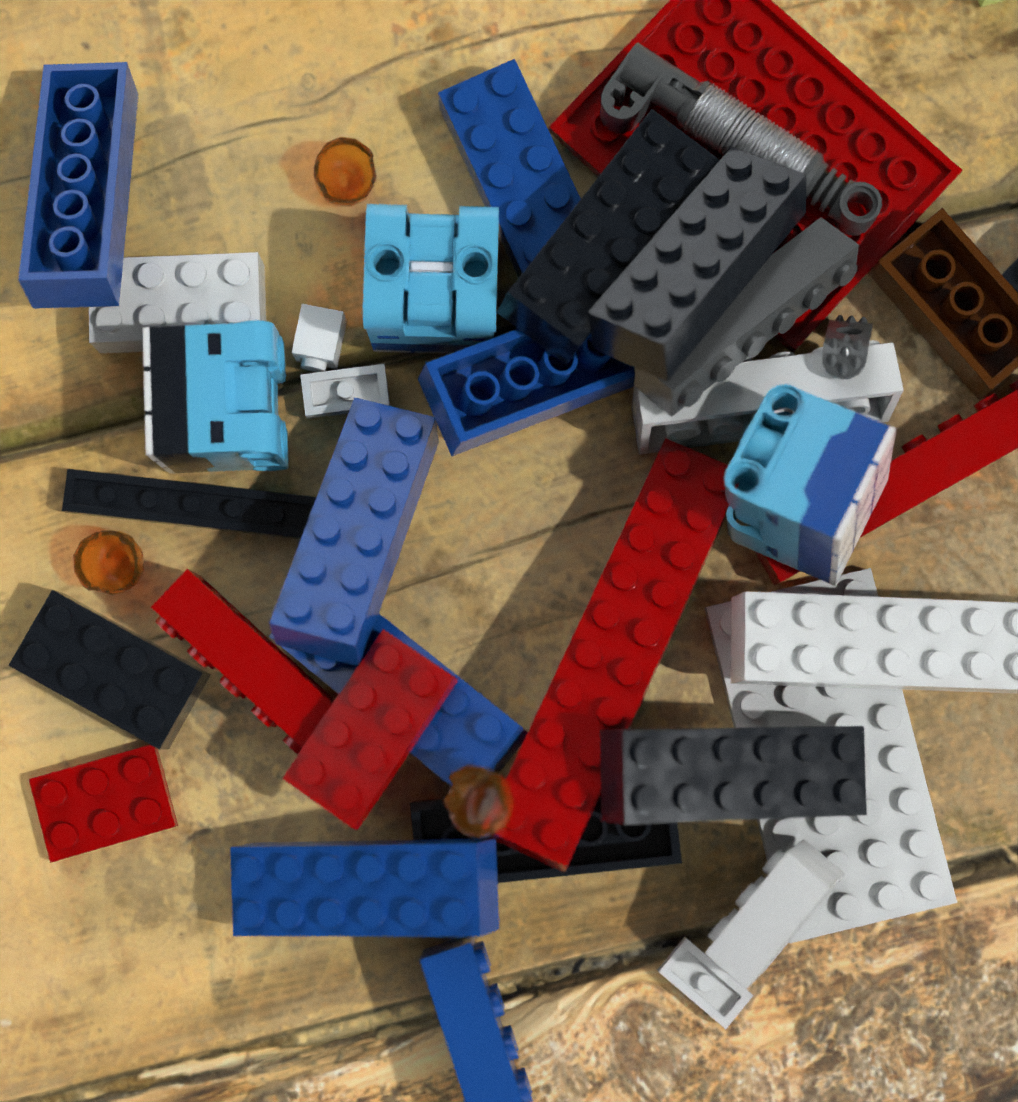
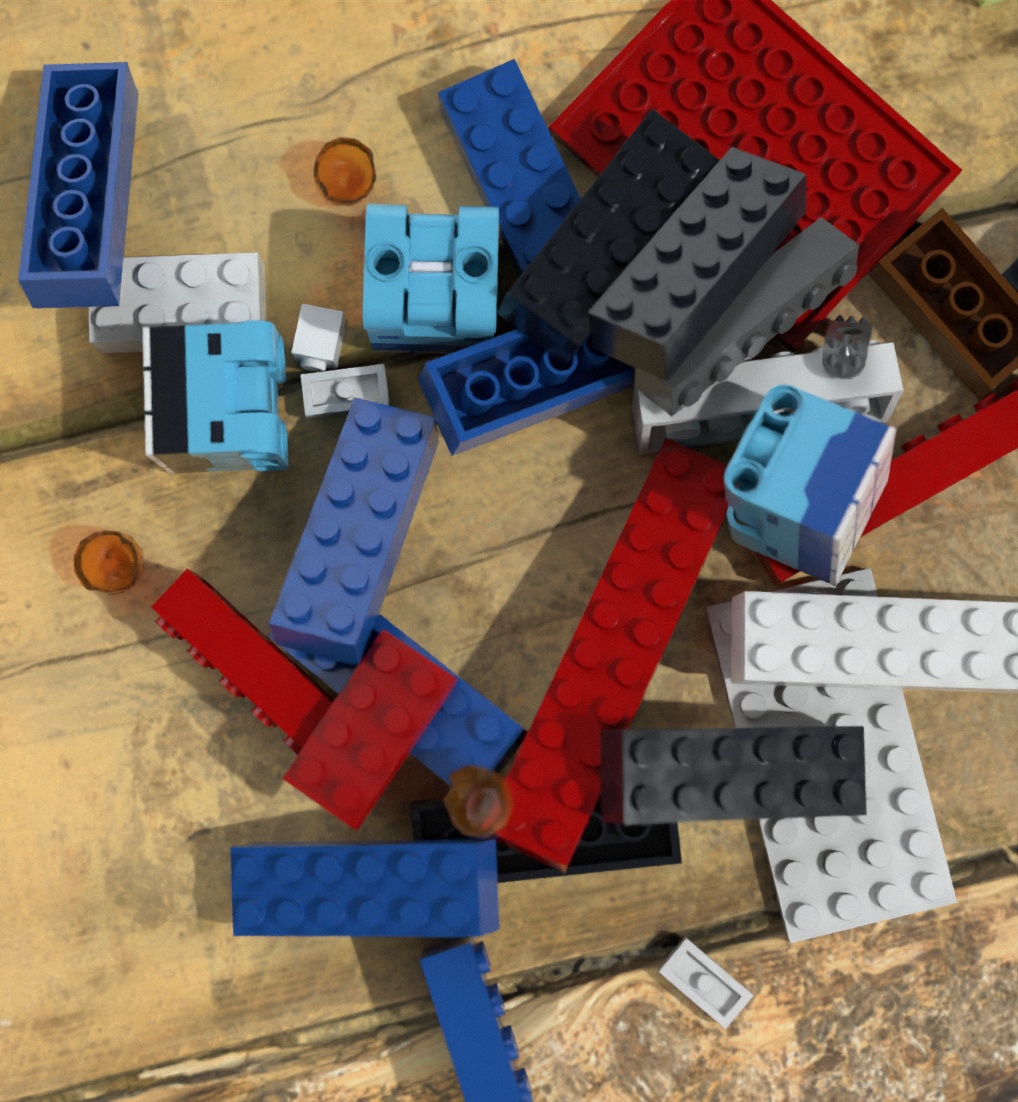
(103, 802): red plate -> none
(109, 670): black brick -> none
(186, 504): black plate -> none
(728, 123): dark grey piece -> none
(772, 911): white brick -> none

